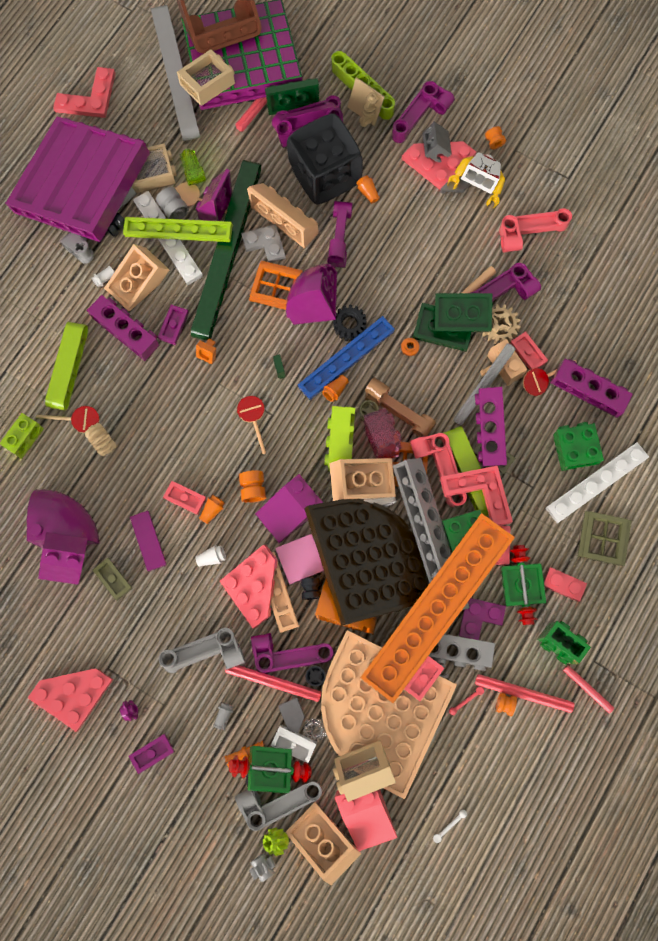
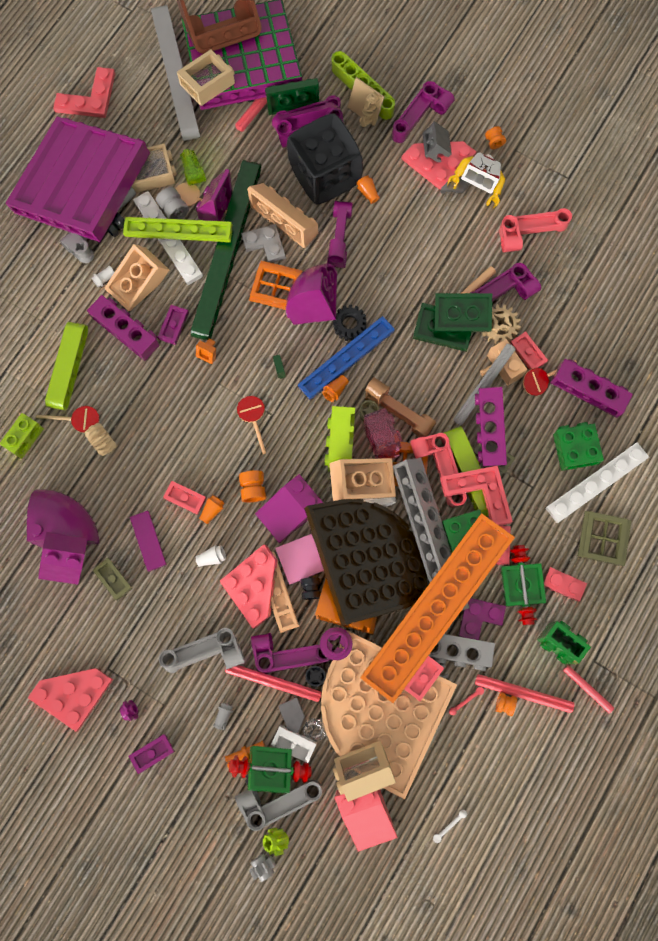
(323, 844): light nougat slope -> none
(345, 641): none -> magenta gear
(410, 352): orange plate -> none

